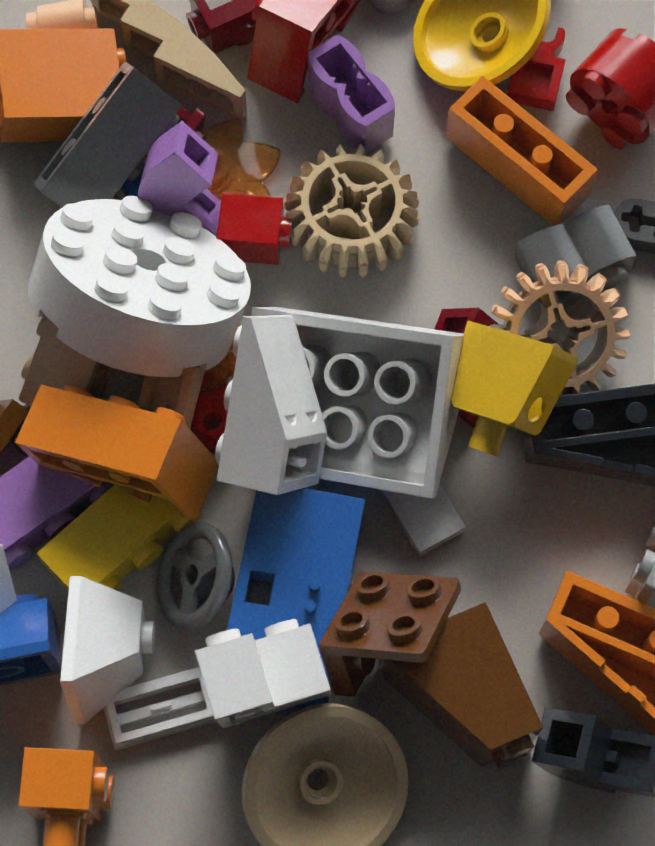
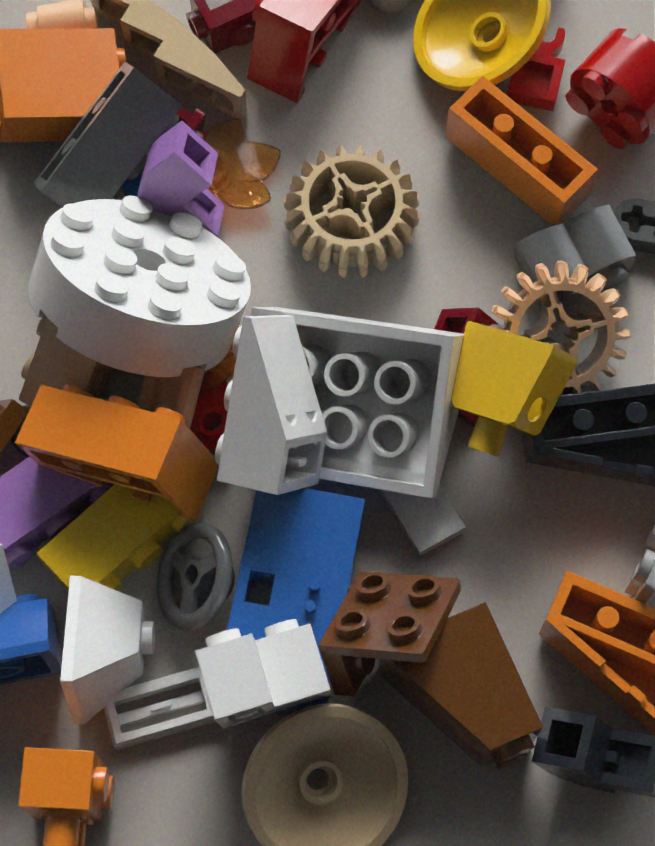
(254, 227): red brick -> none
(351, 93): medium lavender brick -> none

